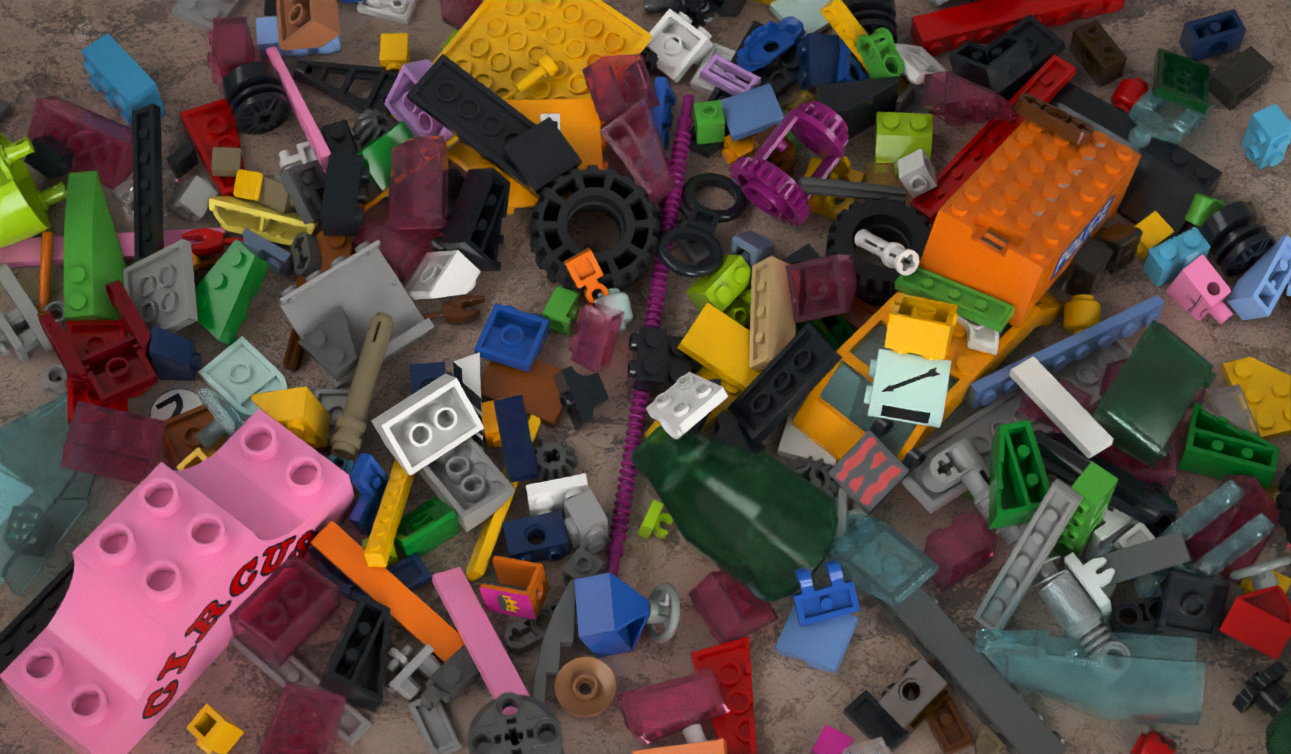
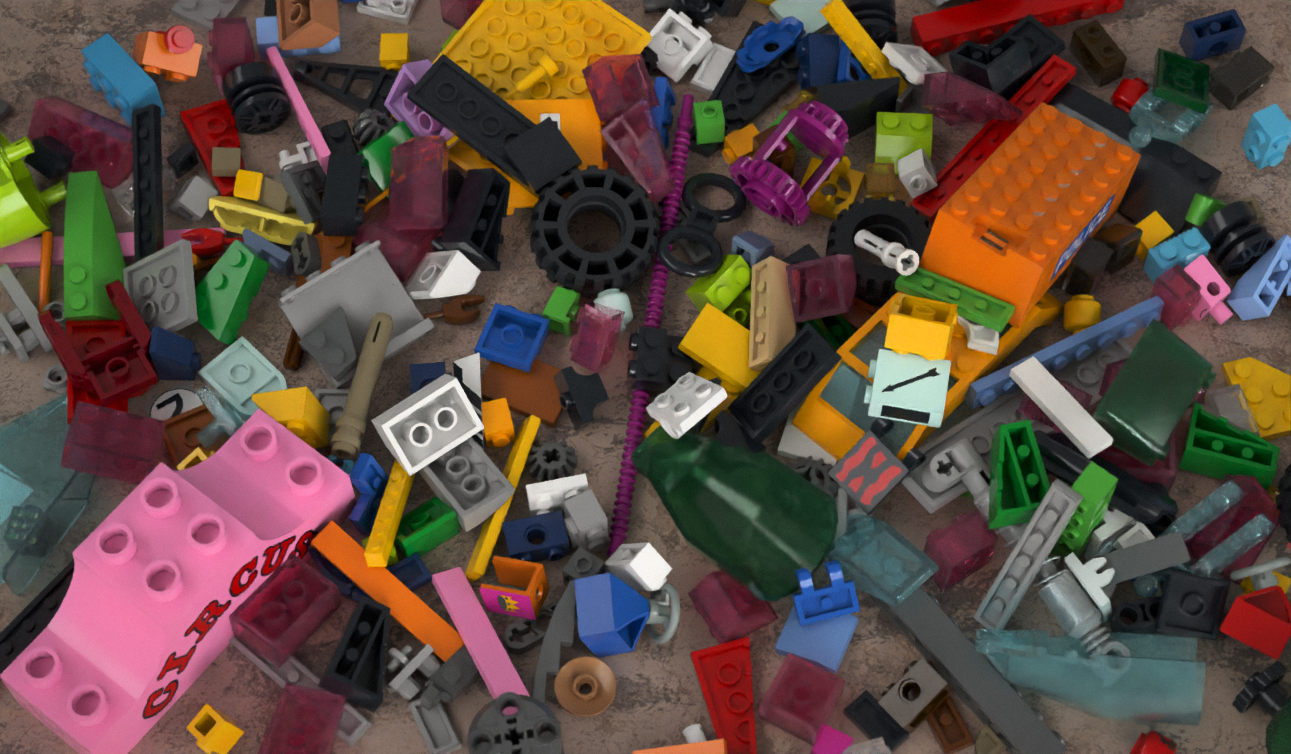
(168, 53): none -> orange brick
(515, 438): clear blue tile -> none
(585, 272): orange plate -> none
(639, 566): none -> white brick
(652, 521): lime tile -> none
(672, 705): clear pink wedge -> none
(727, 80): lavender tile -> none
(751, 112): medium blue slope -> none
(801, 699): none -> clear pink brick
(850, 189): dark grey axle -> none
(882, 57): bright green piece -> none
(1053, 119): reddish brown beam -> none
(1179, 294): none -> clear pink brick

